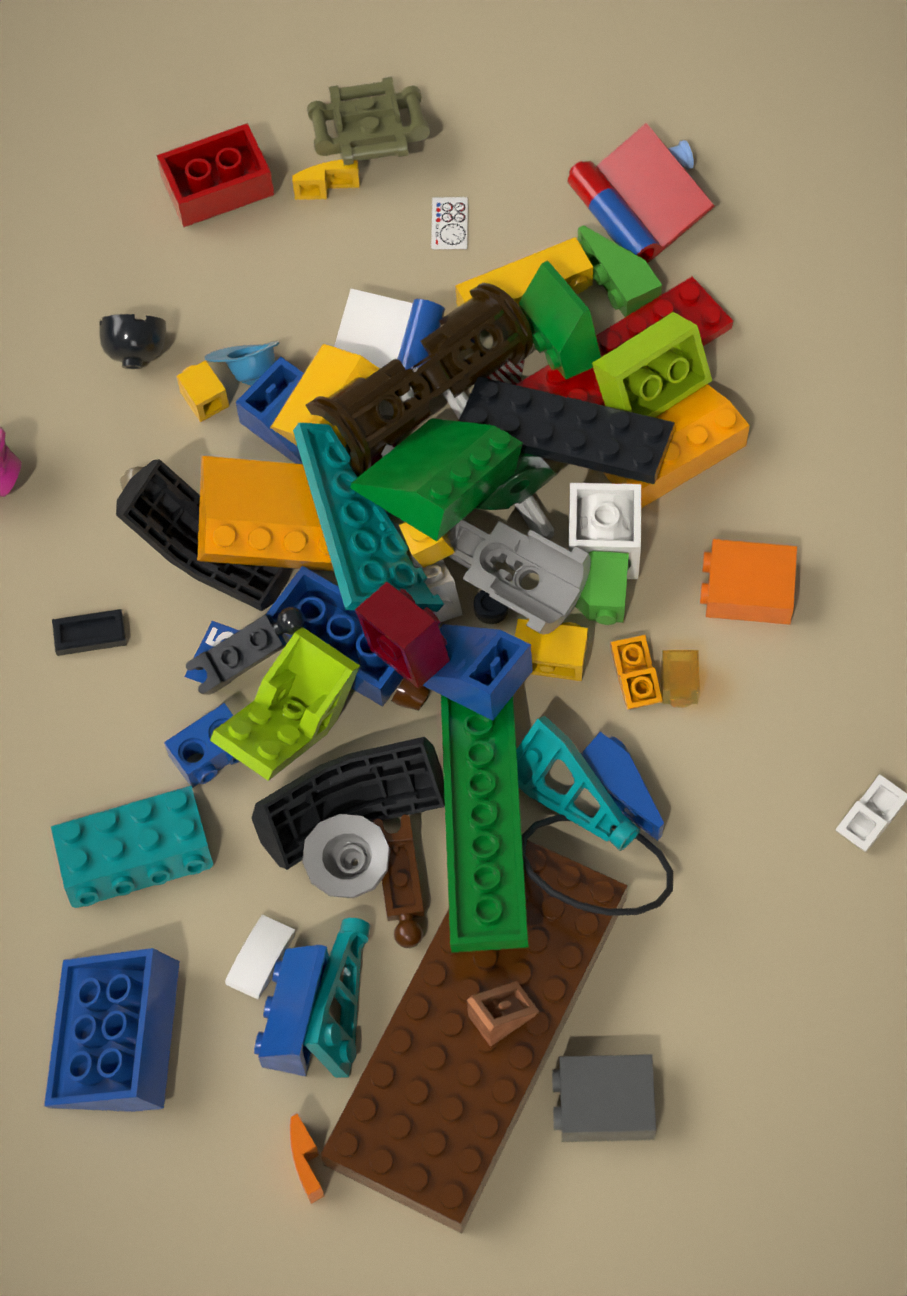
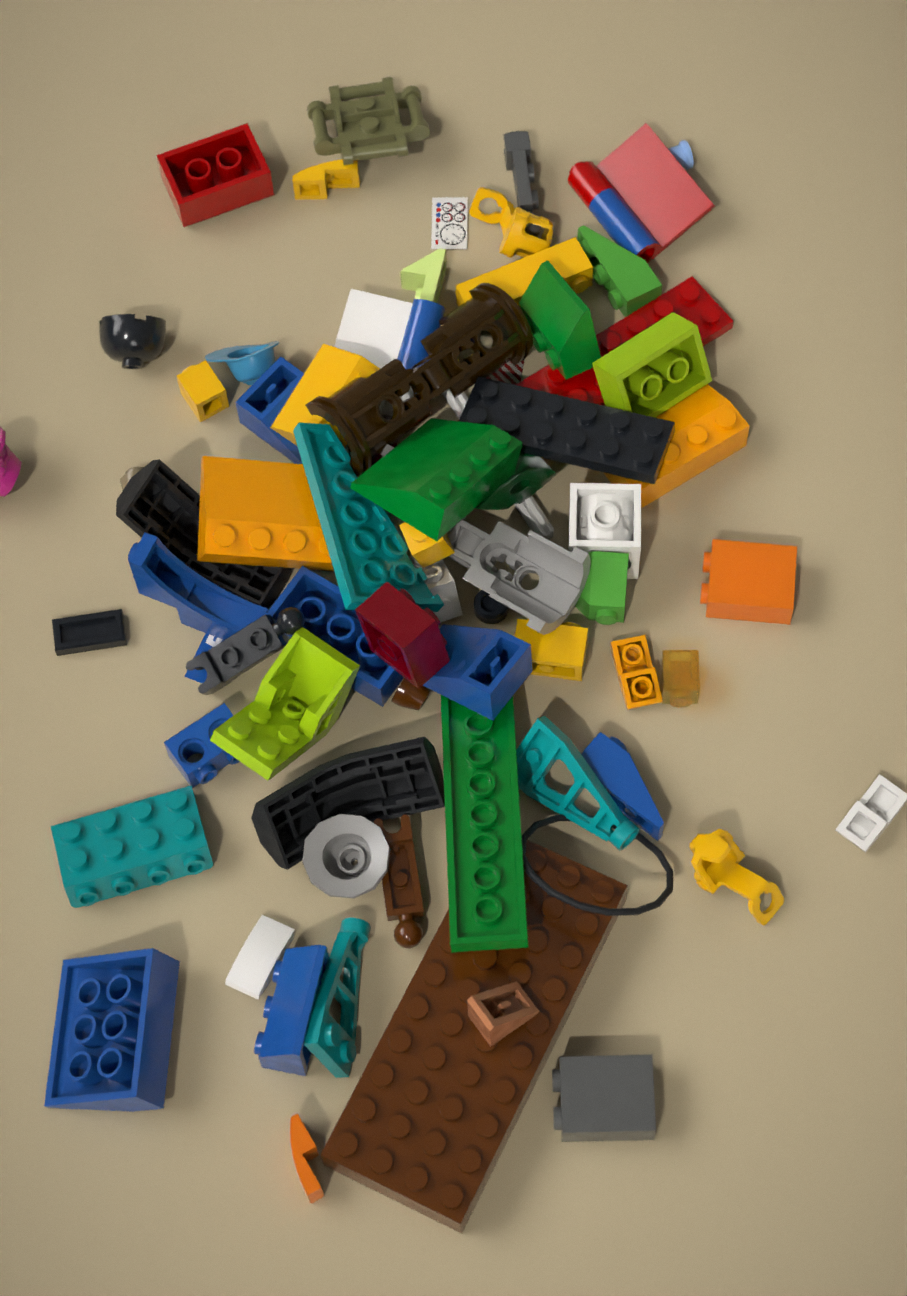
(197, 600): none -> blue arch
(426, 276): none -> yellowish green slope
(513, 225): none -> yellow piece
(518, 159): none -> dark grey plate
(717, 864): none -> yellow piece

